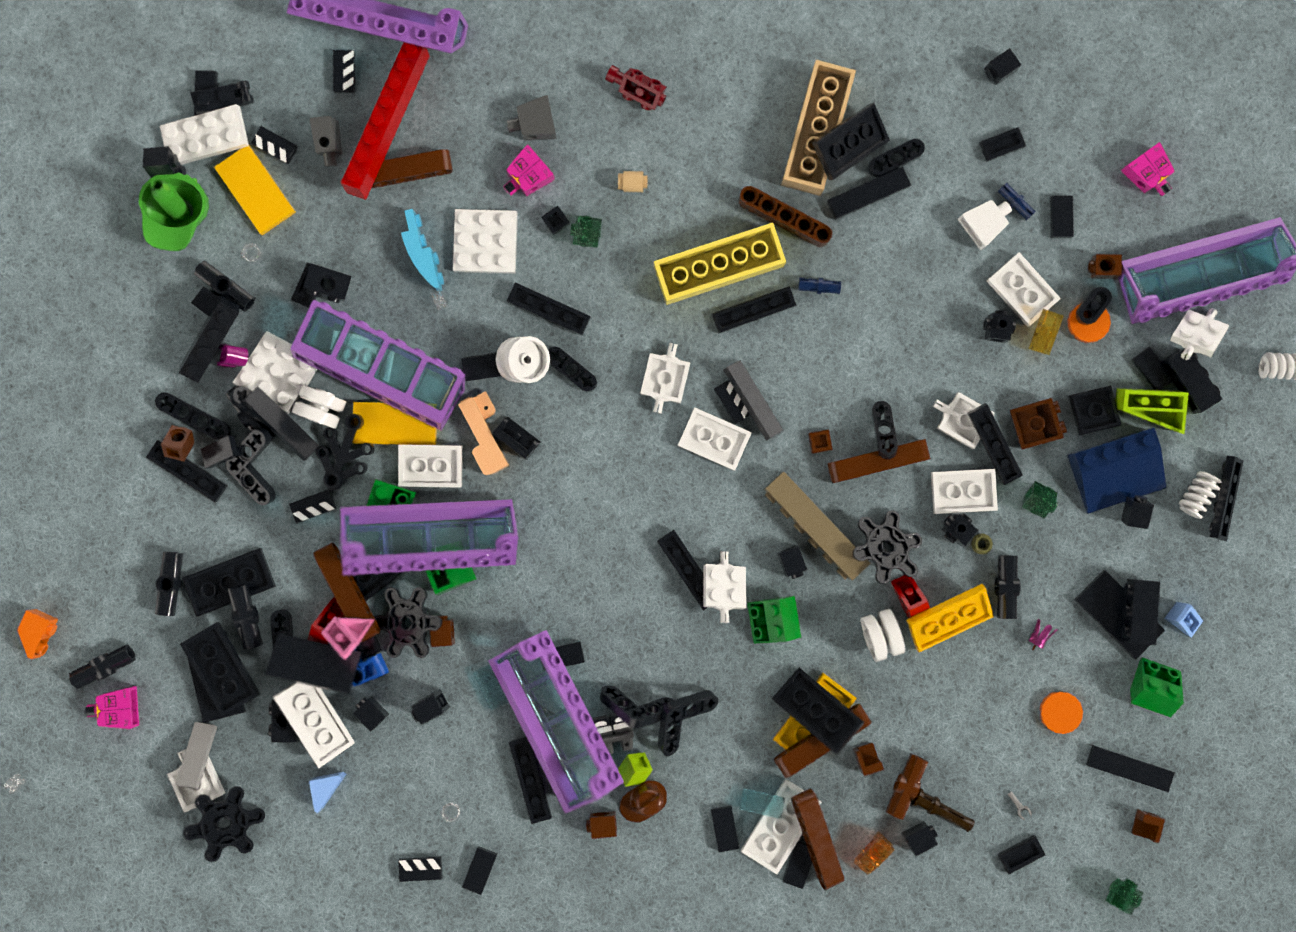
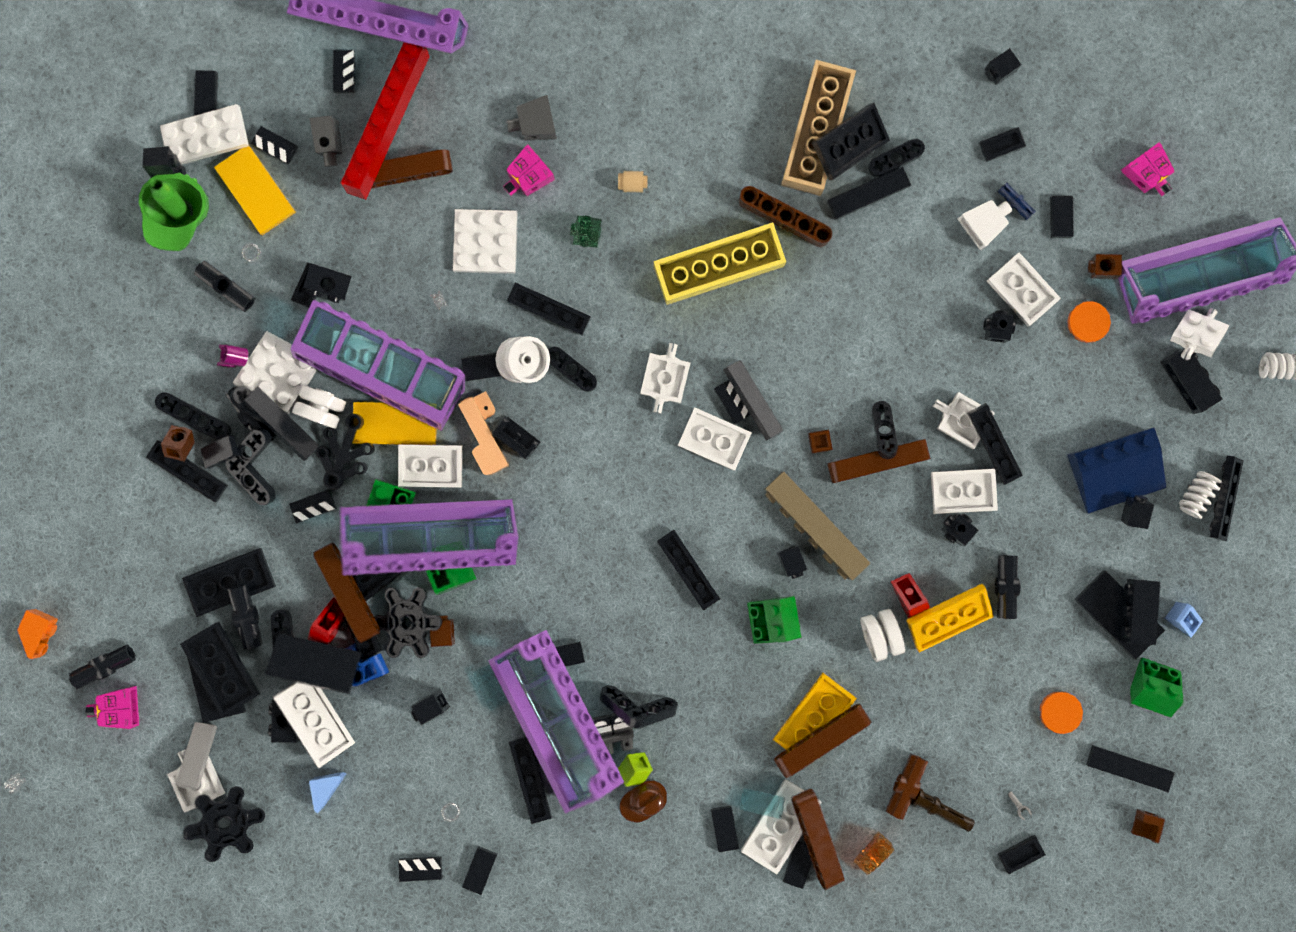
(167, 597): black piece -> none
(205, 300): black brick -> none
(209, 339): black brick -> none
(221, 97): black plate -> none
(346, 633): bright pink slope -> none
(370, 713): black brick -> none
(423, 258): medium azure slope -> none
(555, 220): black plate -> none
(602, 825): reddish brown brick -> none
(638, 87): dark red brick -> none
(676, 711): black beam -> none
(724, 587): white plate -> none
(754, 309): black tile -> none
(818, 711): black tile -> none
(819, 285): dark blue pin -> none
(867, 759): reddish brown panel -> none
(898, 542): black plate -> none
(920, 838): black brick -> none
(988, 544): olive plate -> none
(1038, 423): reddish brown plate -> none
(1040, 500): clear green brick -> none
(1042, 638): flat silver piece -> none
(1046, 332): clear yellow plate -> none
(1092, 306): black plate -> none
(1095, 410): black plate -> none
(1124, 895): clear green brick -> none
(1152, 369): black tile -> none
(1158, 407): lime wedge -> none

